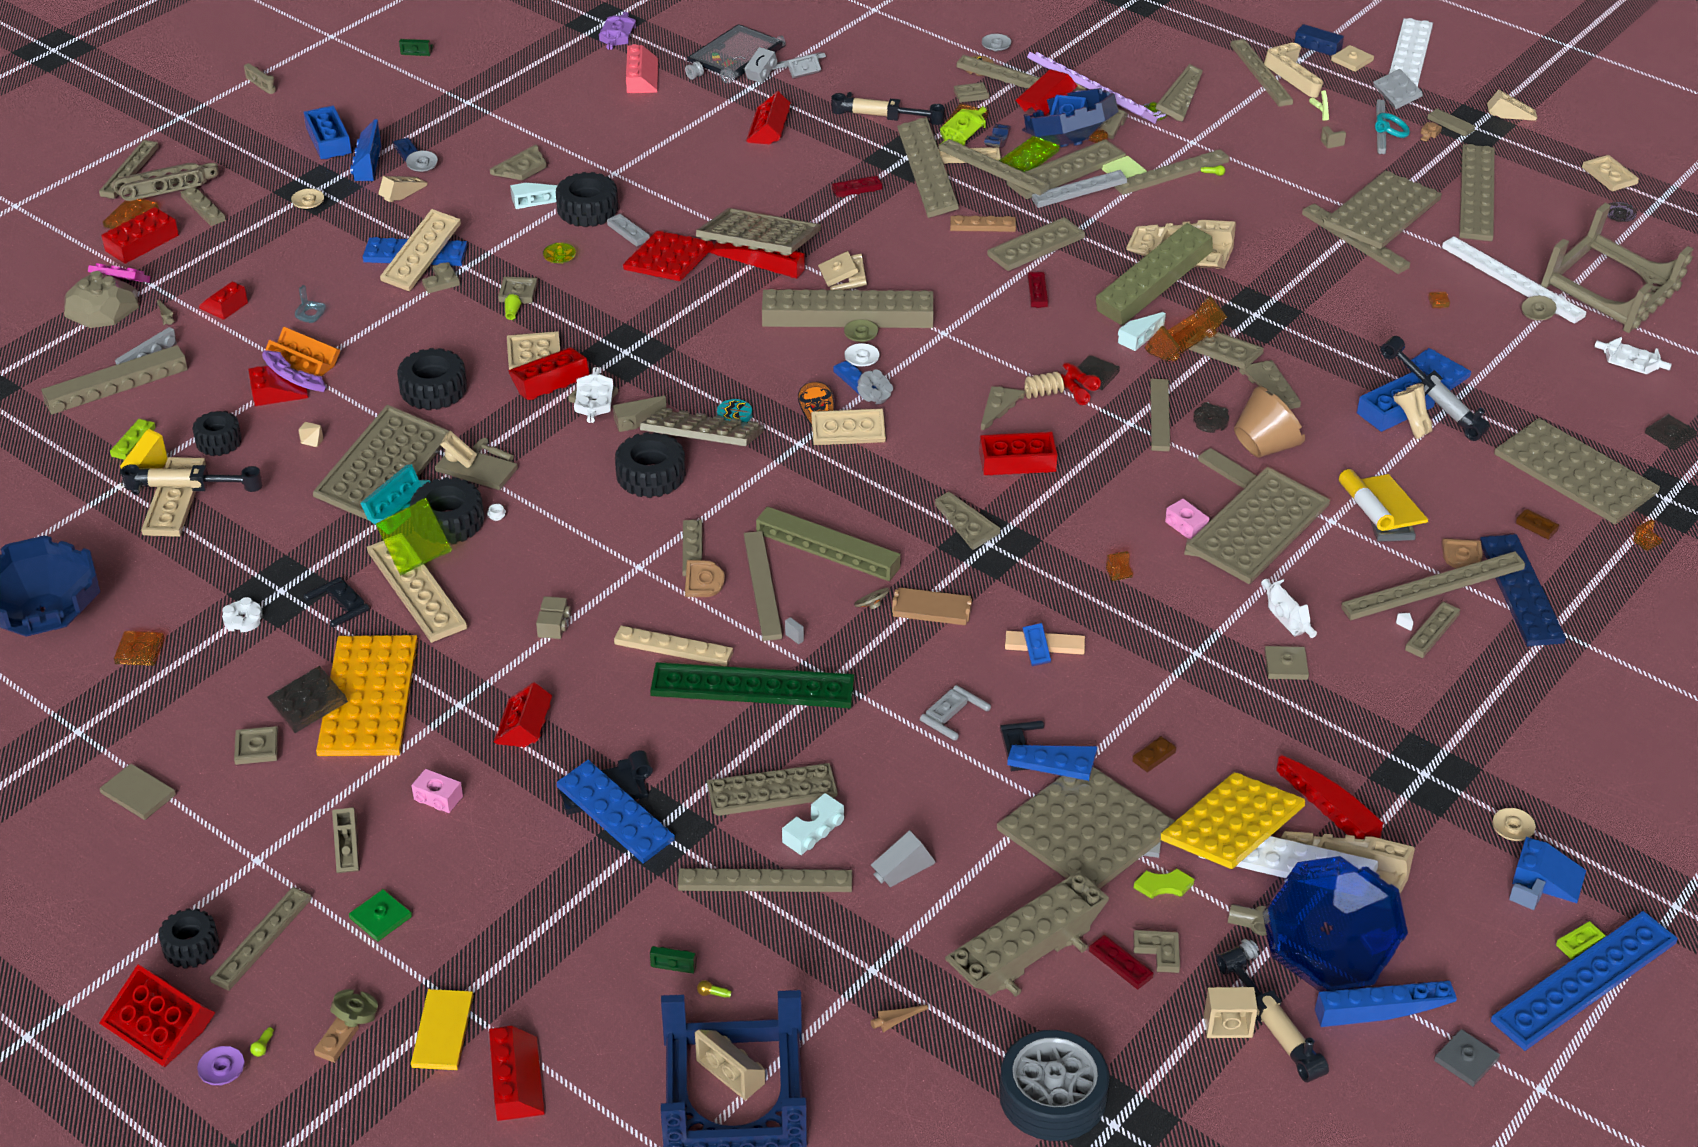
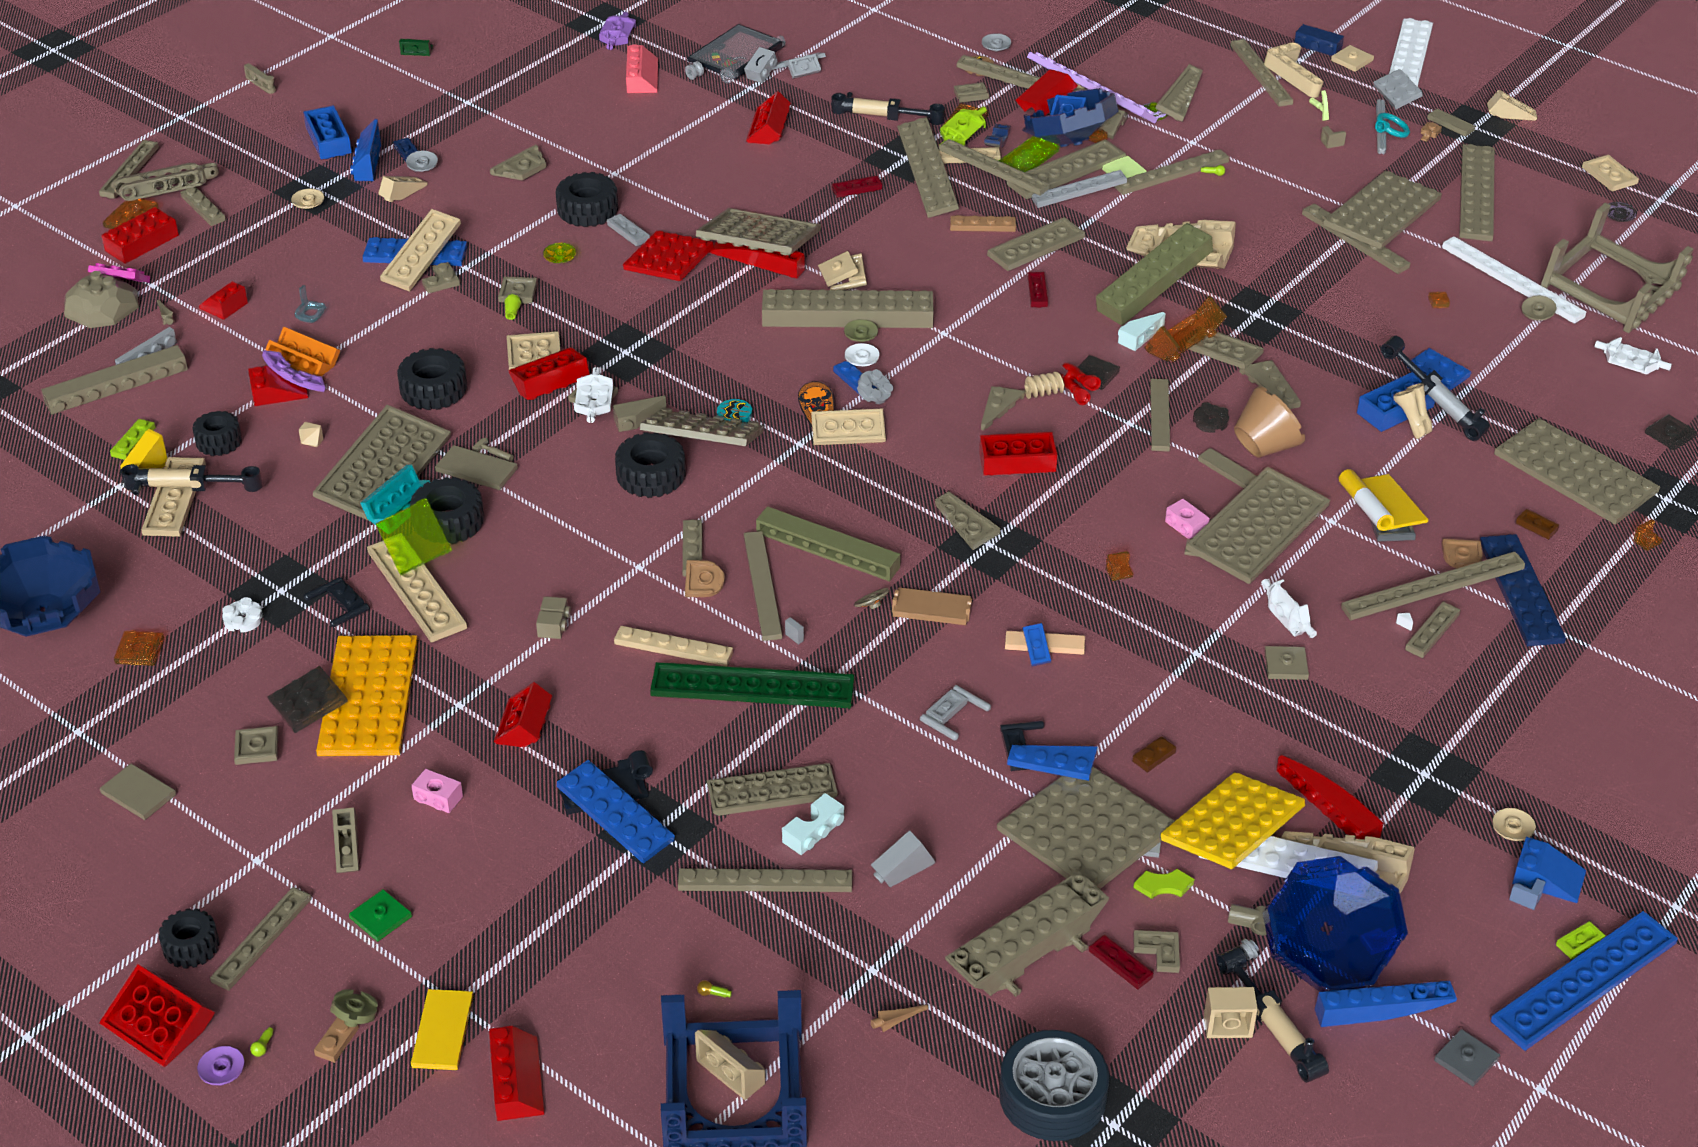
(457, 450): tan tile -> none
(496, 512): white plate -> none
(532, 194): light aqua slope -> none
(673, 959): dark green plate -> none

